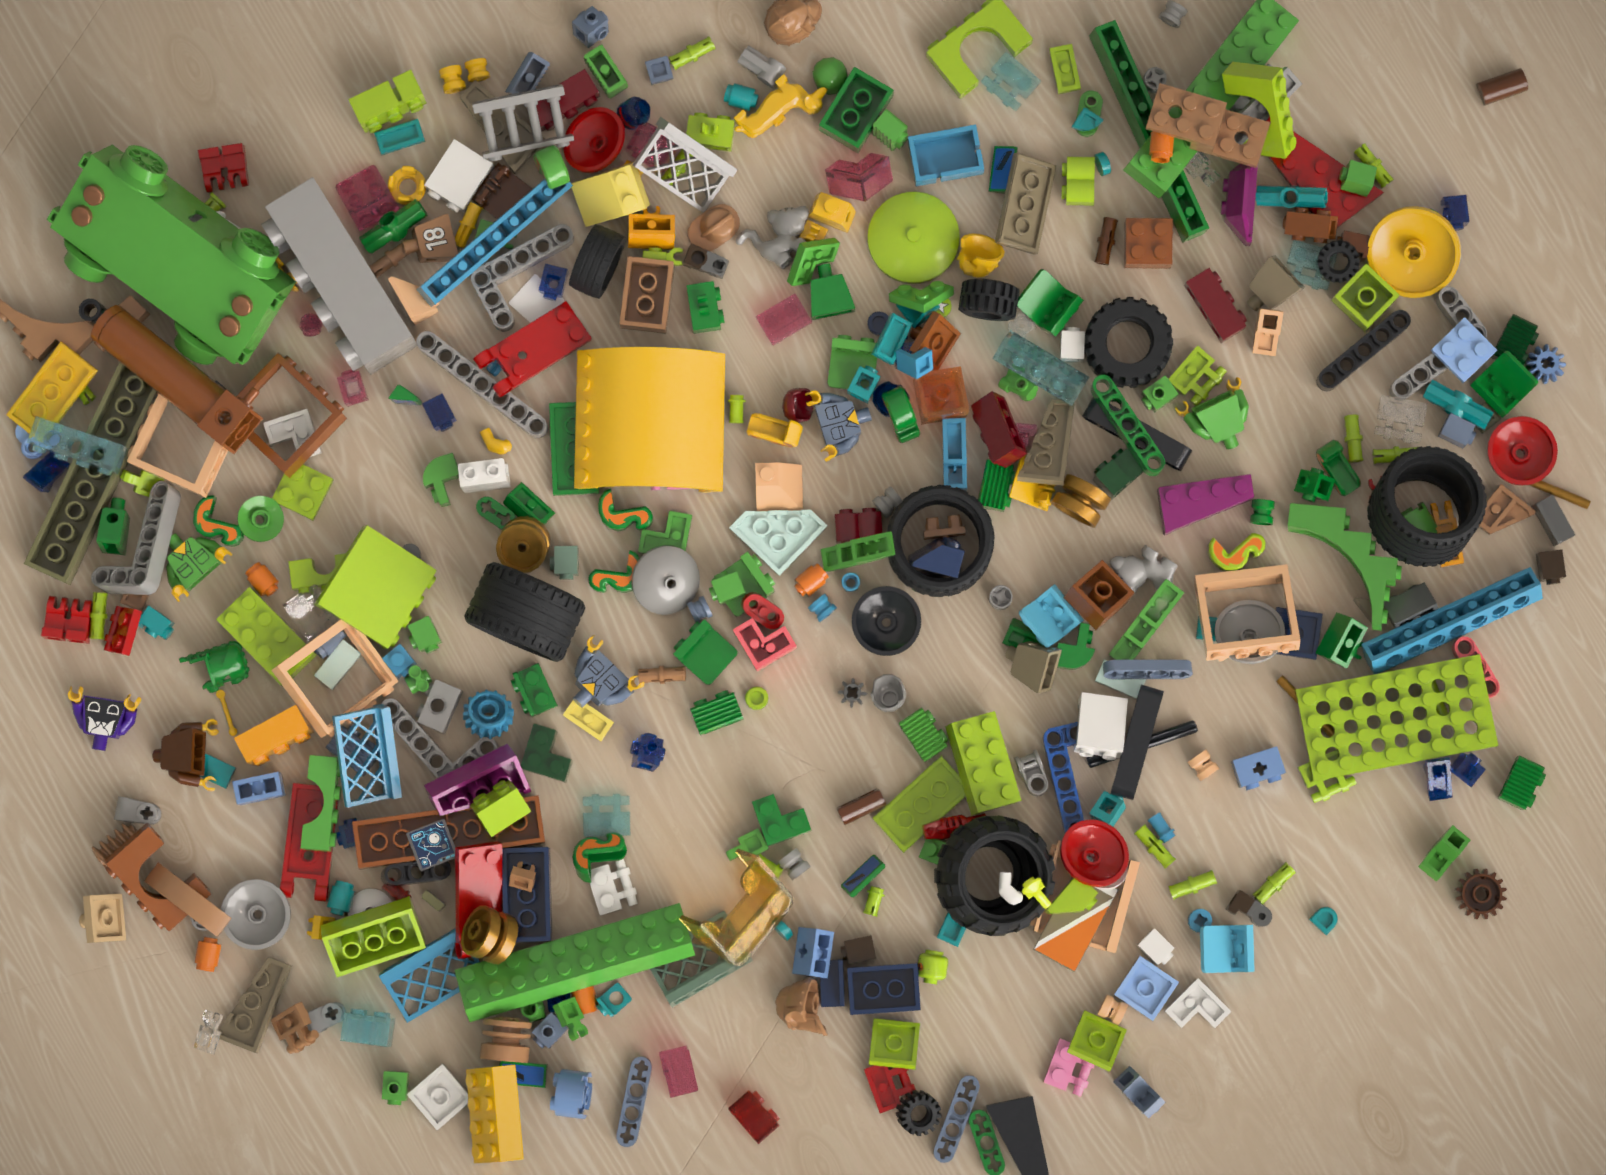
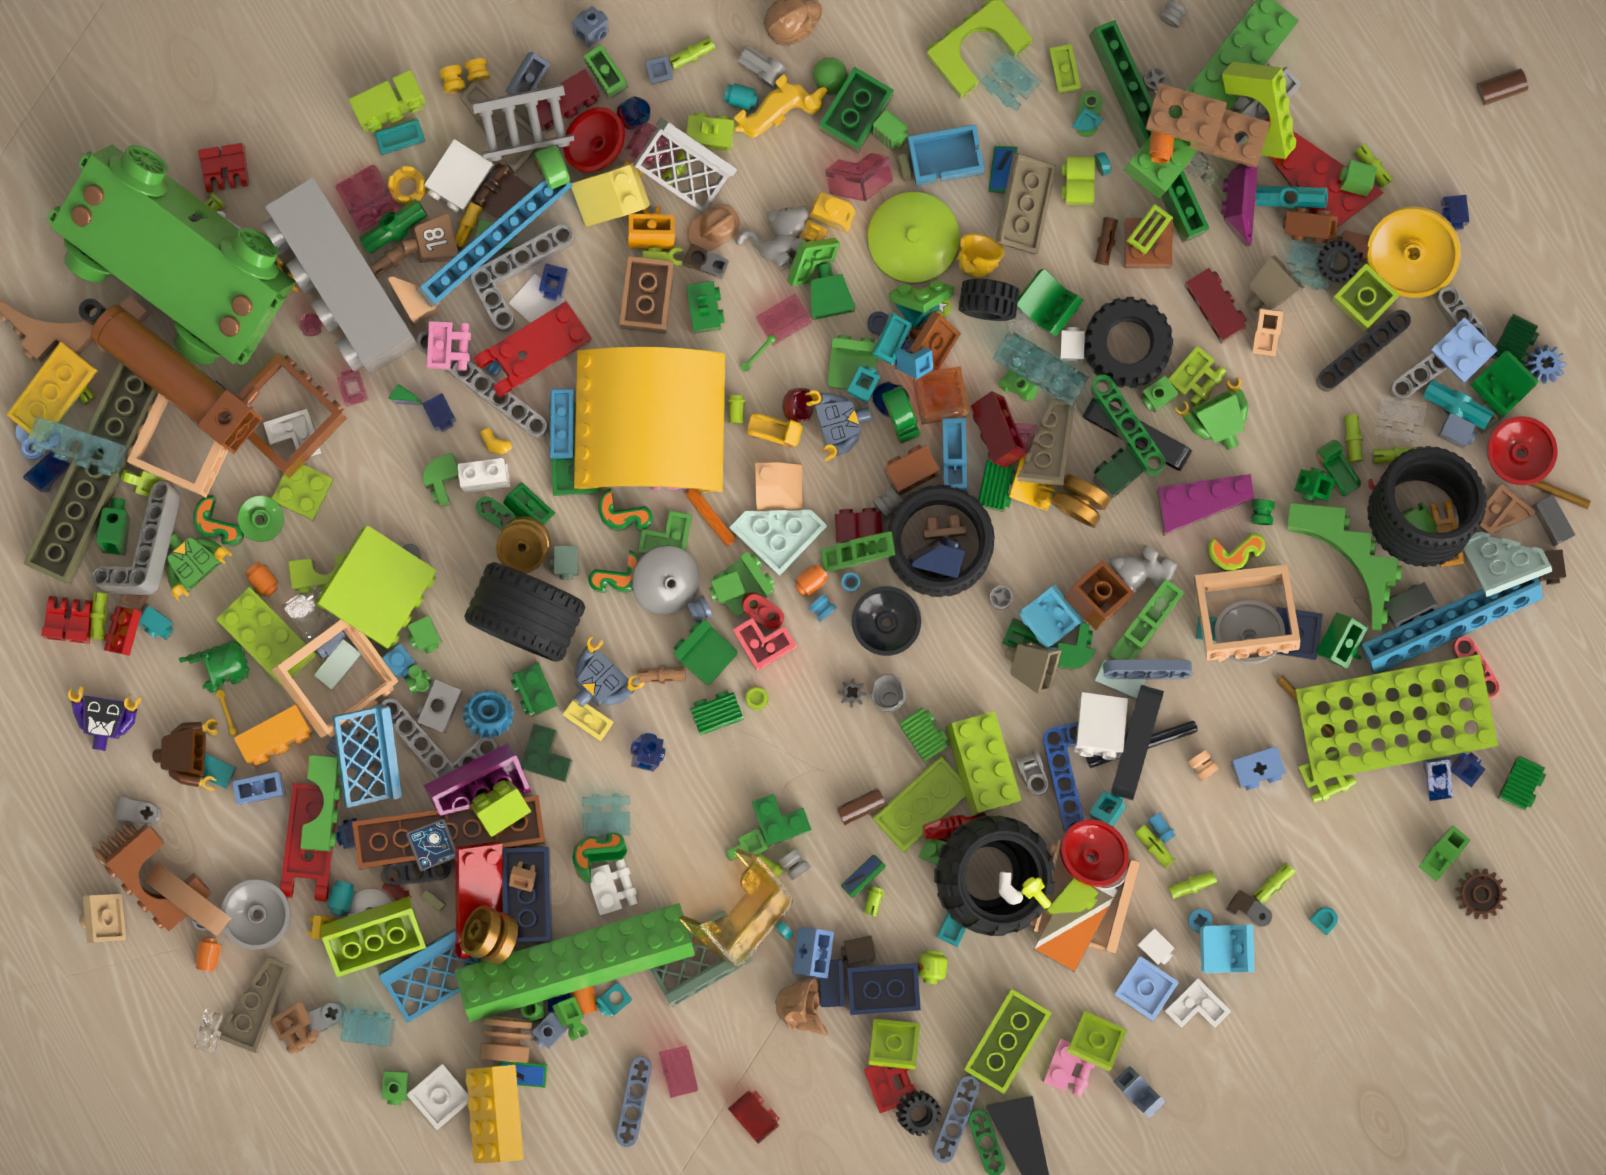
(440, 346): none -> bright pink plate
(561, 423): none -> dark azure tile
(571, 1094): medium blue brick -> none
(597, 261): black tyre -> none
(710, 517): none -> orange axle
(745, 366): none -> bright green hinge
(904, 167): none -> olive tile
(911, 470): none -> dark orange brick
(1007, 1041): none -> lime brick
(1117, 1012): light nougat wheel -> none
(1138, 245): none -> lime tile
(1503, 562): none -> light aqua plate

